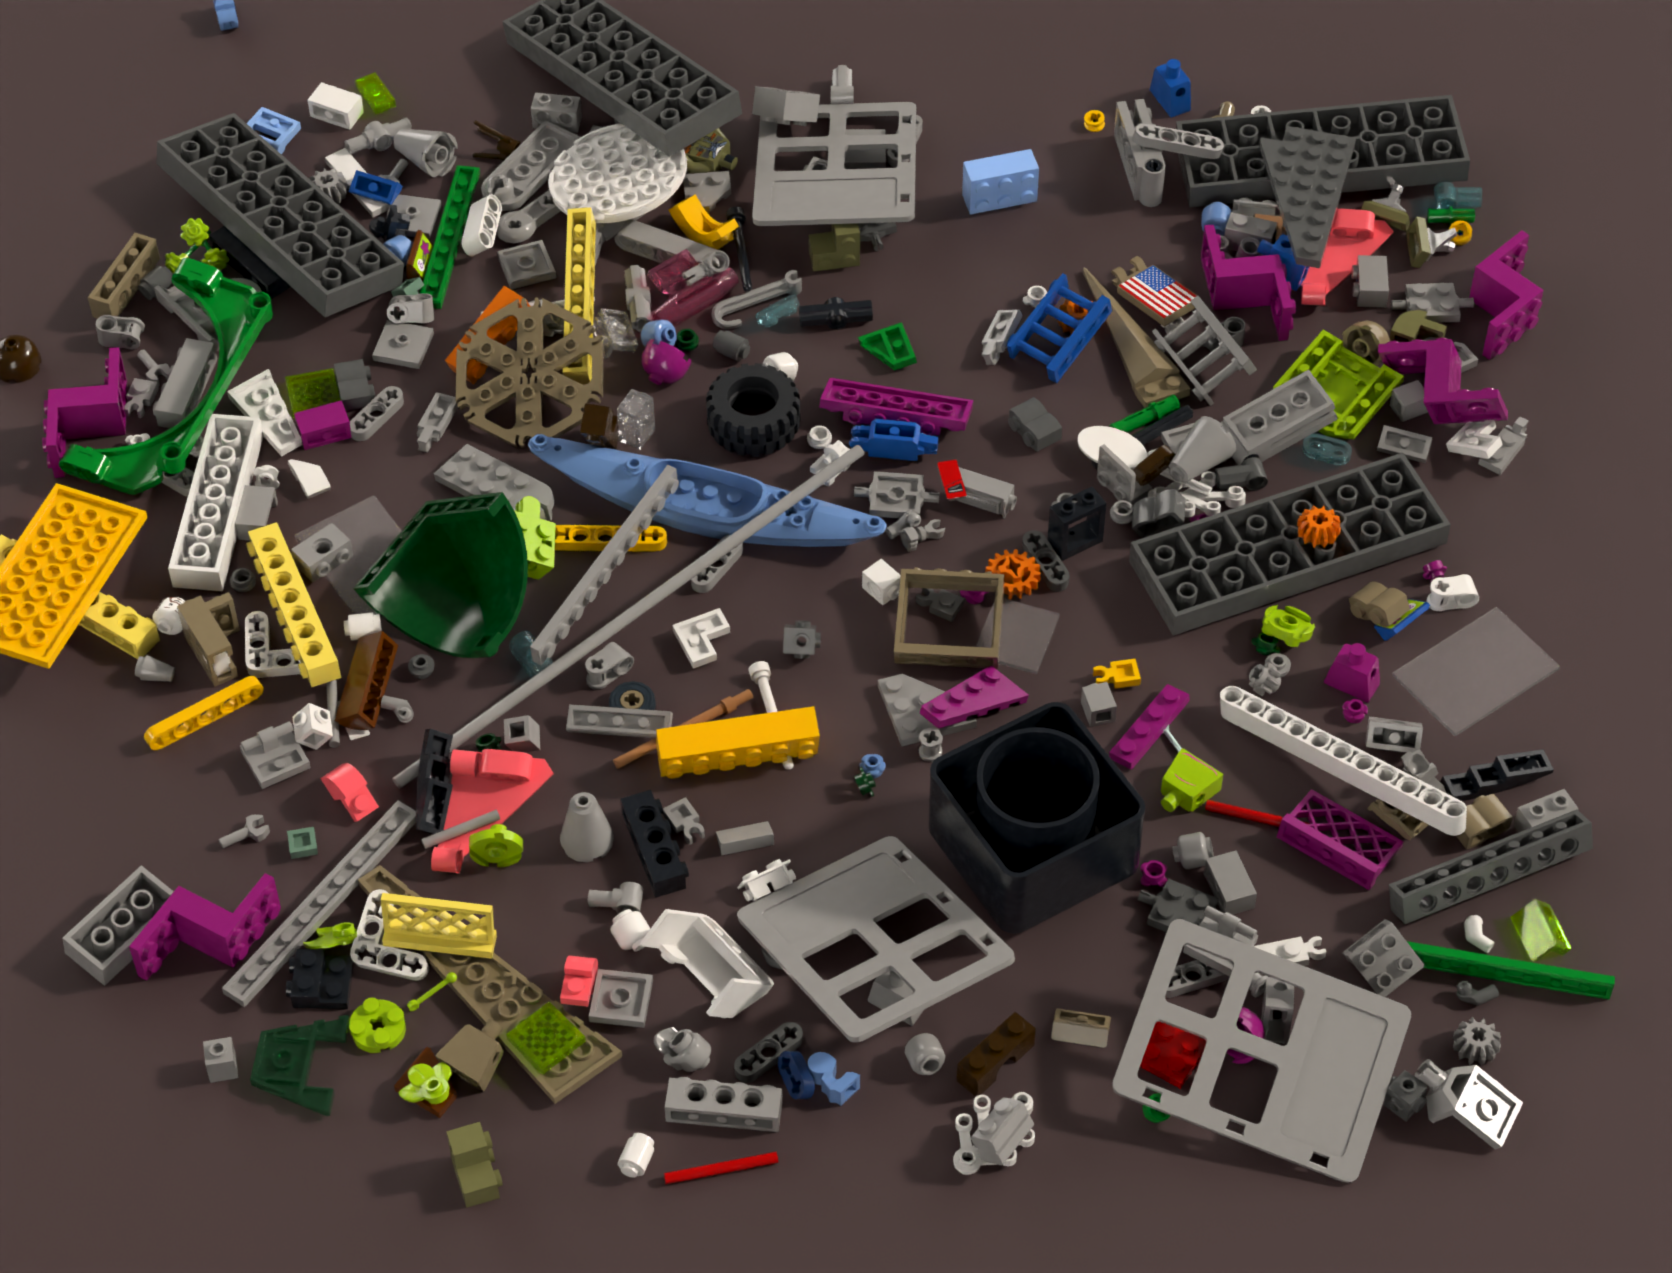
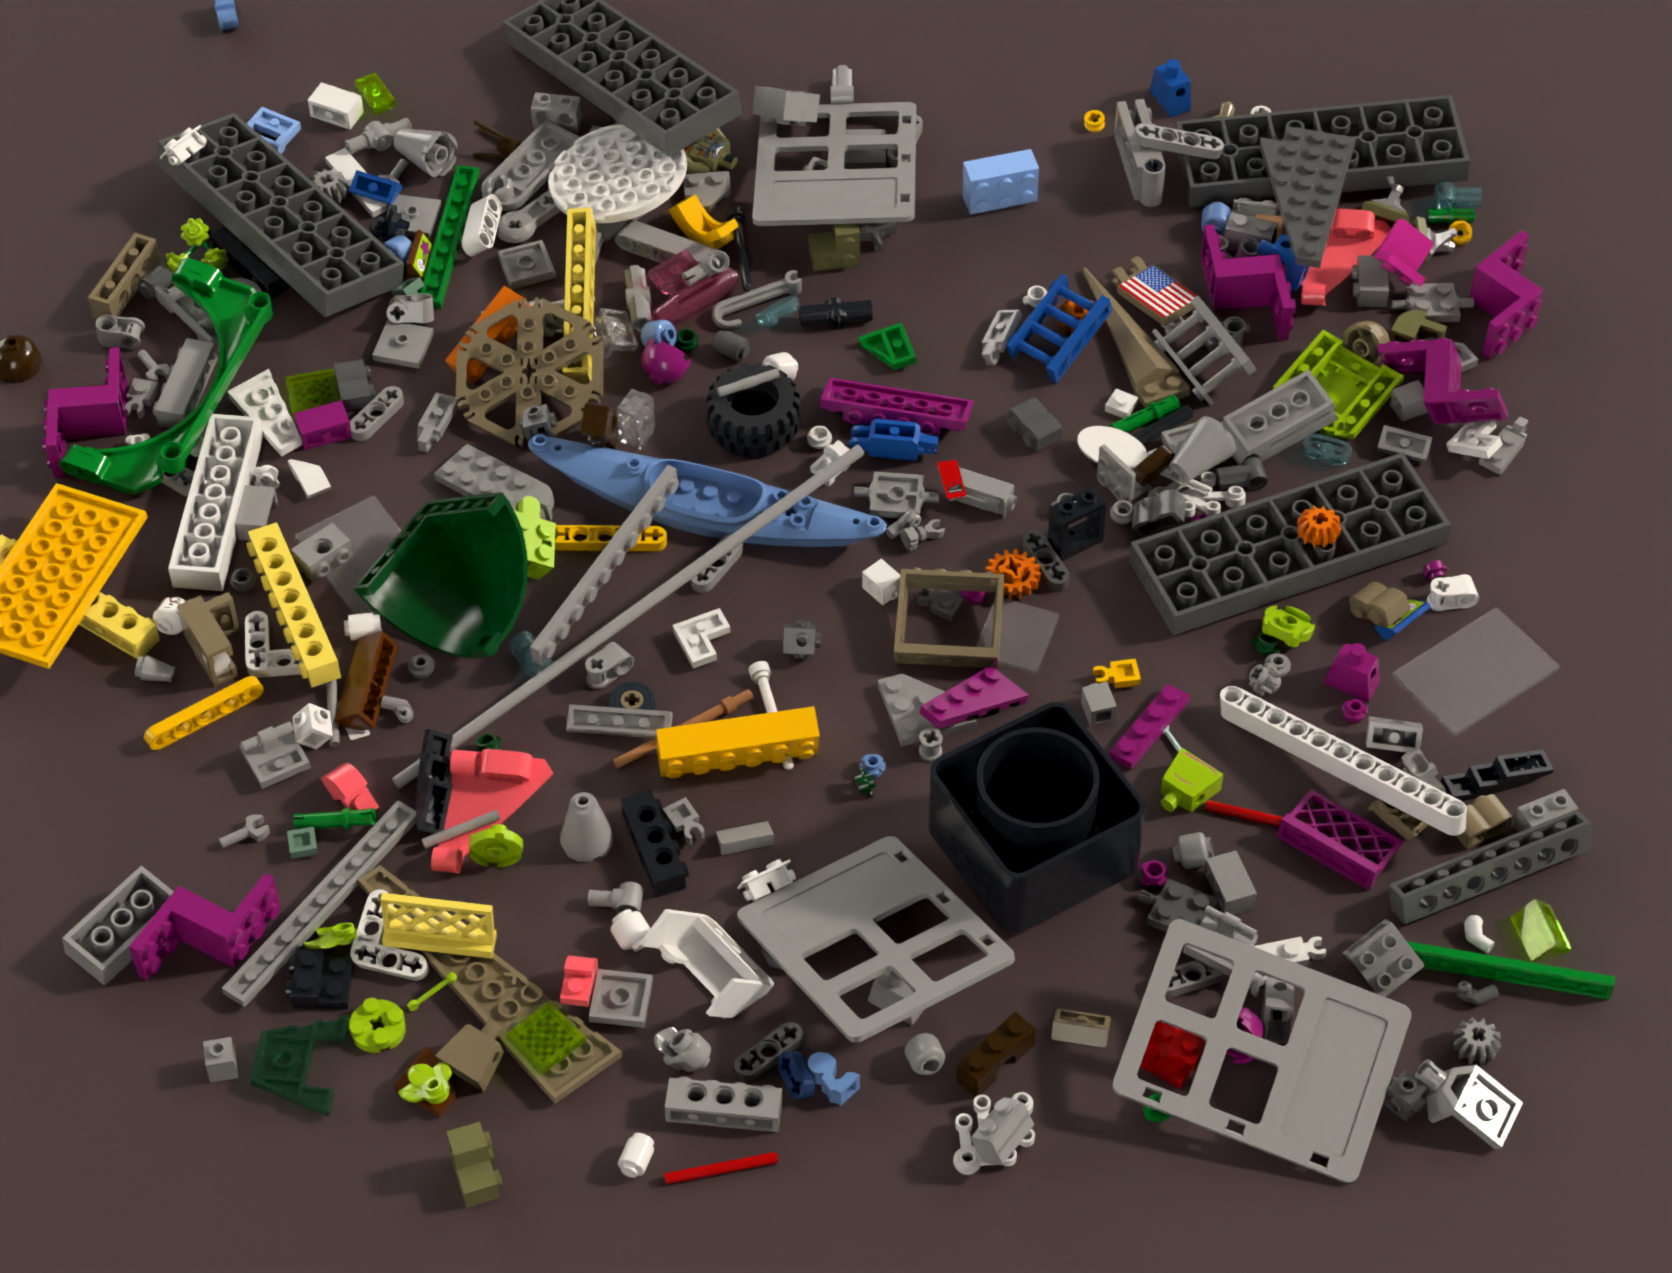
(189, 140): none -> white hinge
(345, 818): none -> green pin
(522, 734): light grey brick -> none
(538, 421): none -> dark grey brick
(748, 382): none -> light grey piece
(1121, 403): none -> white plate
(1404, 252): none -> dark pink bracket

